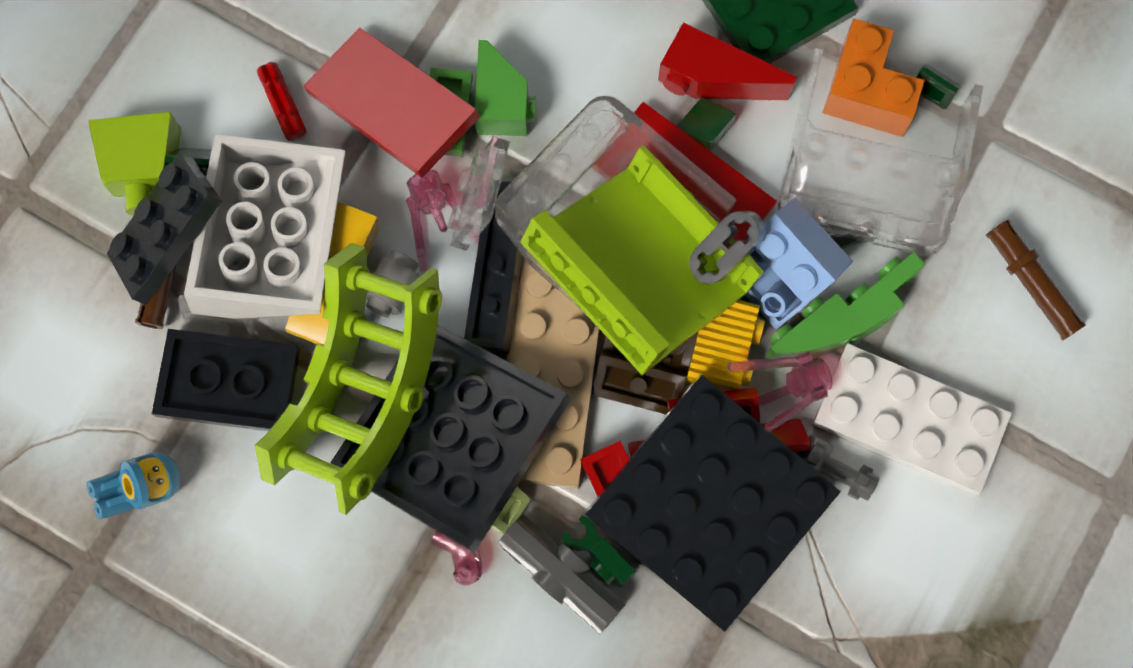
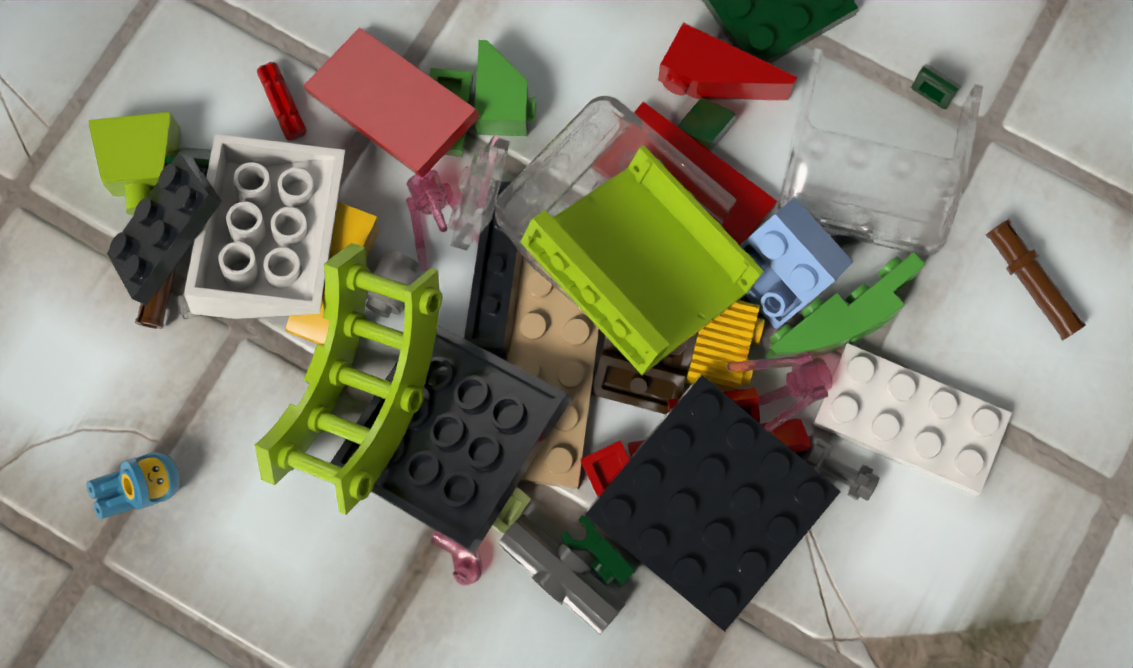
(225, 380): black plate -> none
(719, 239): beam -> none
(867, 91): orange brick -> none

